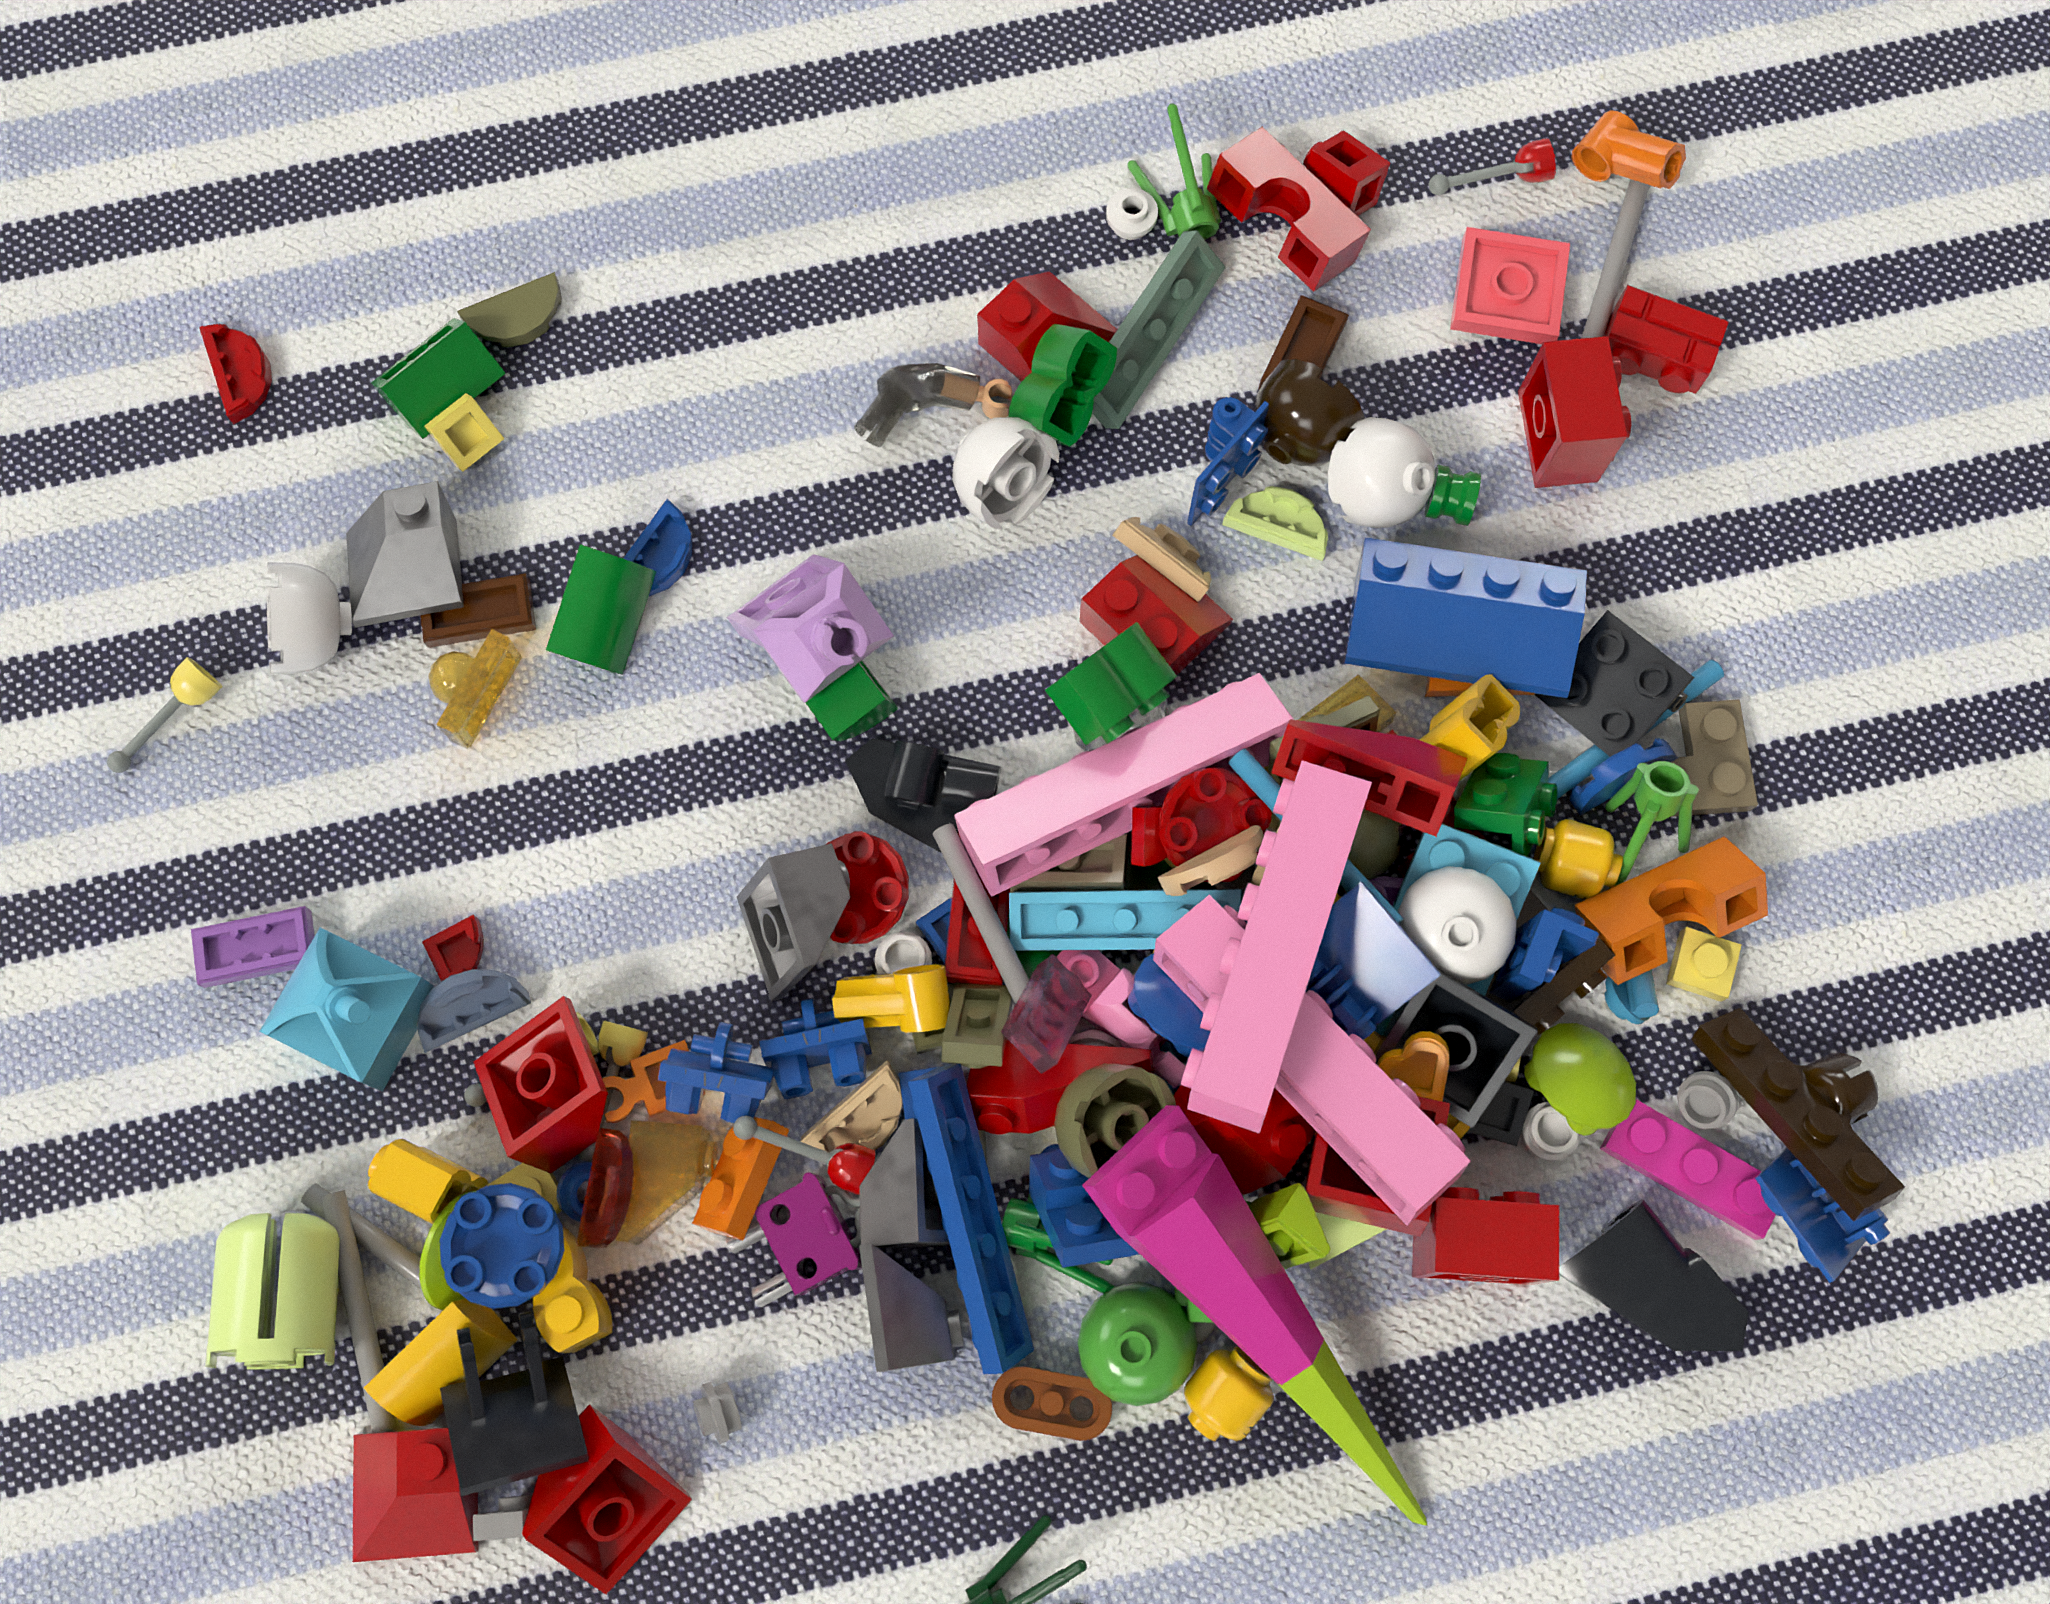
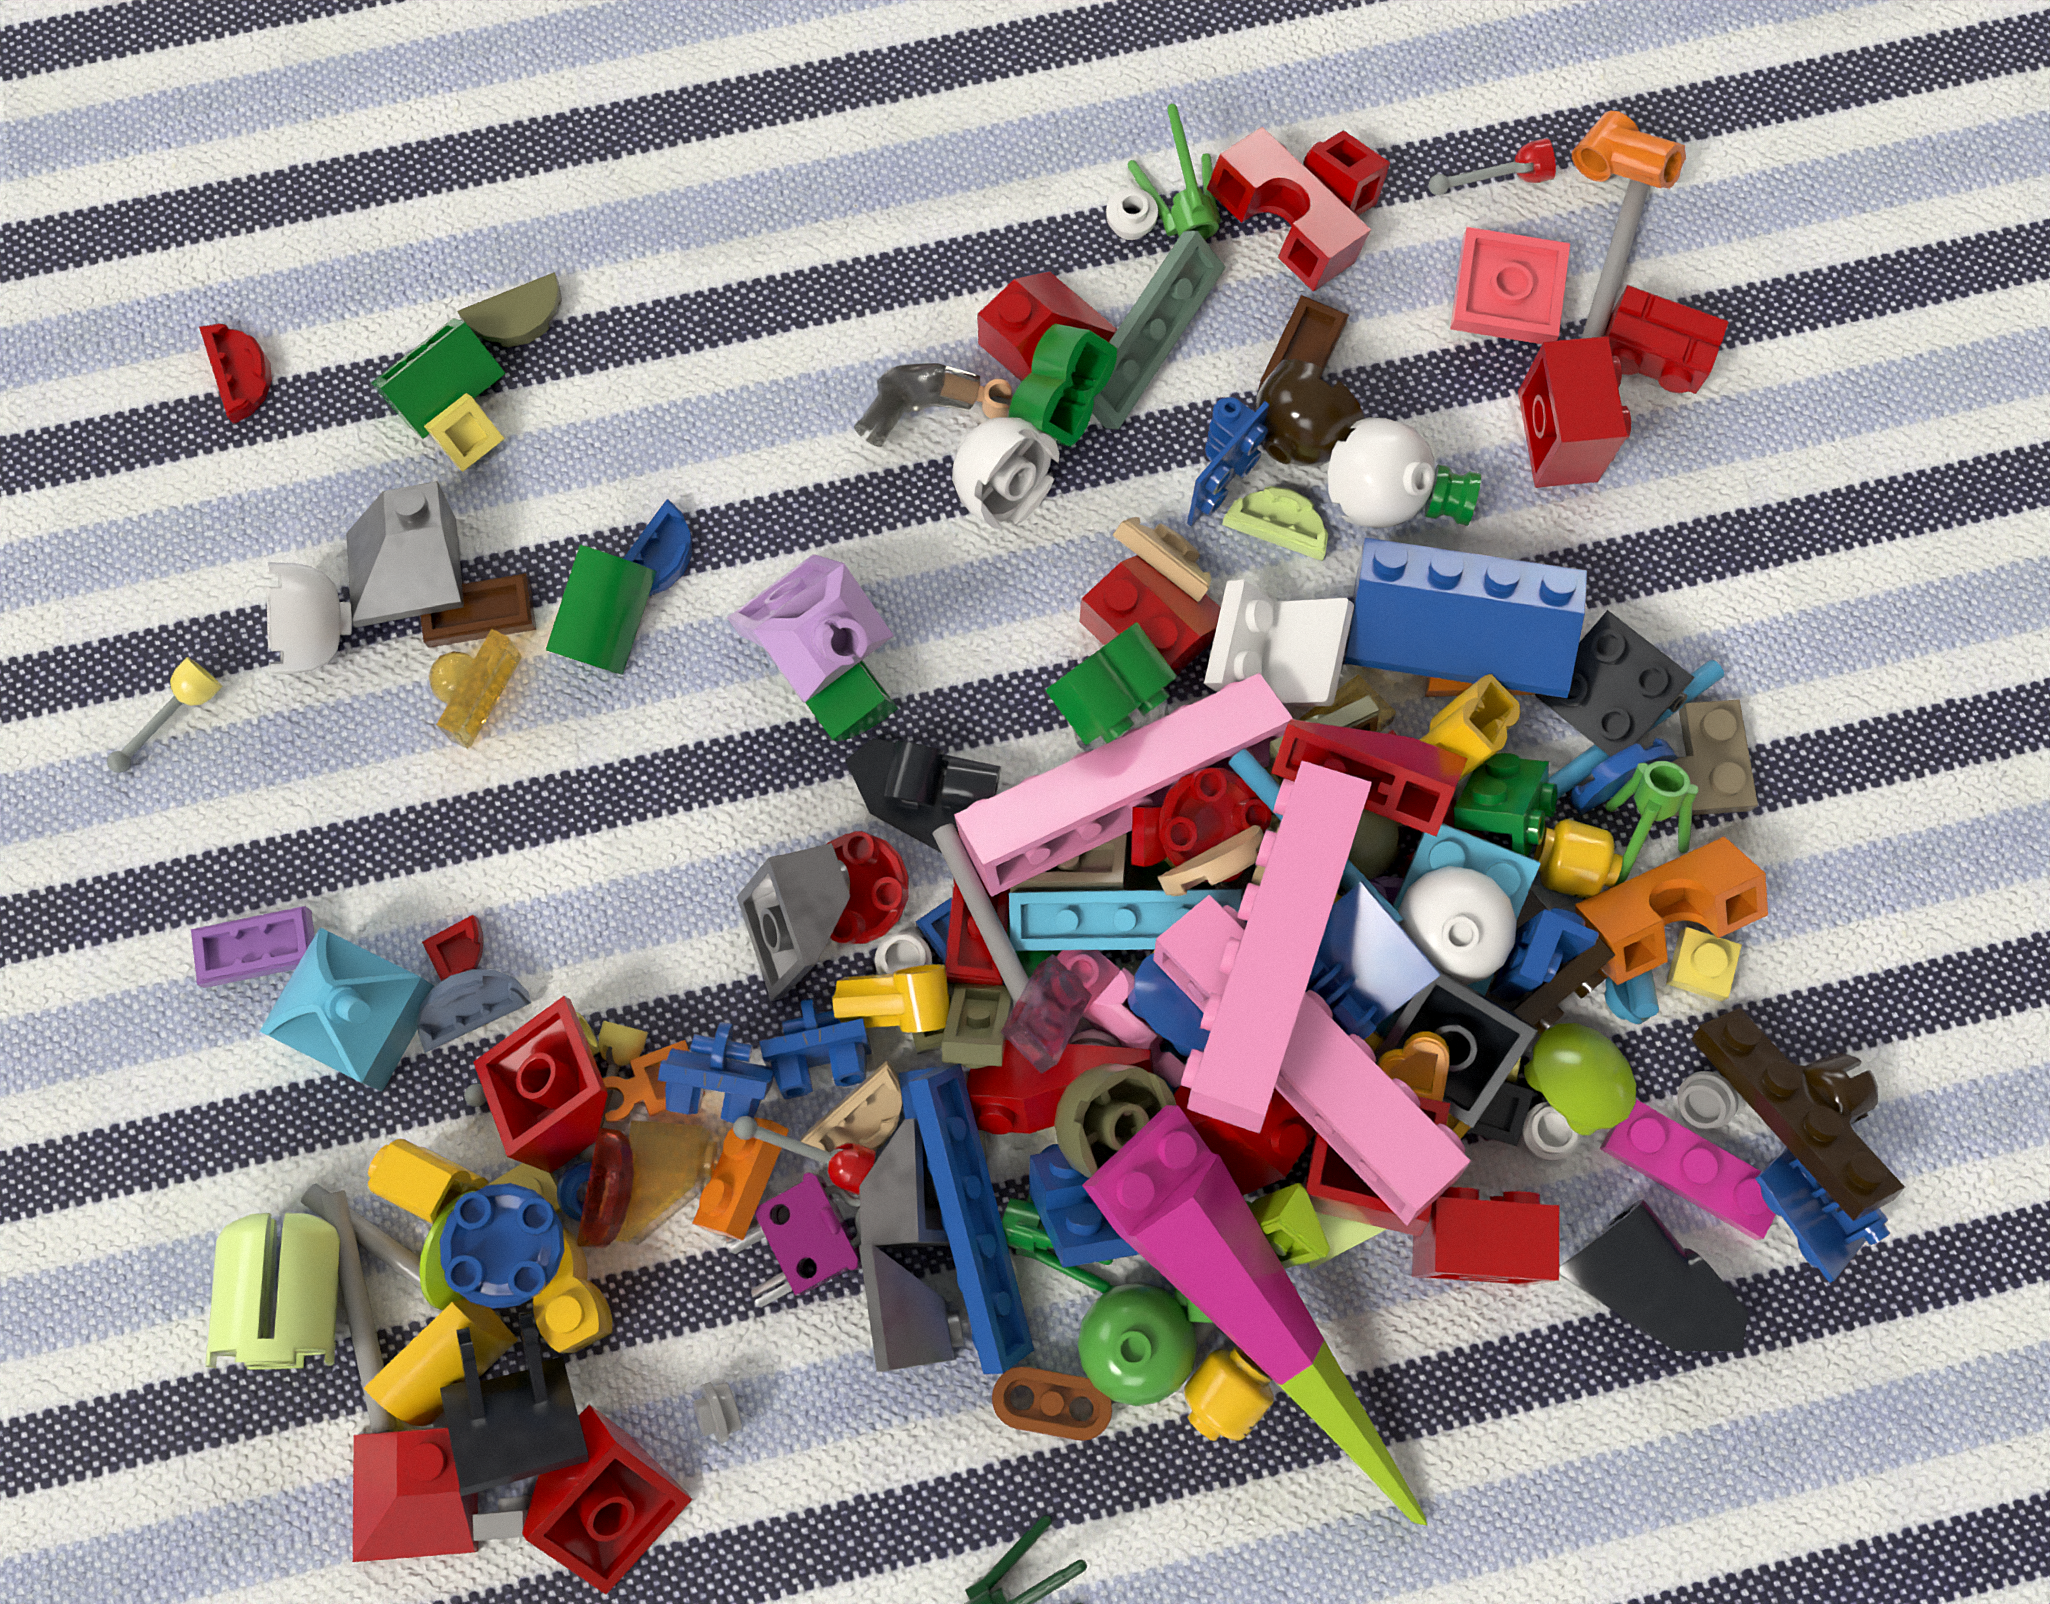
(1288, 642): none -> white bracket

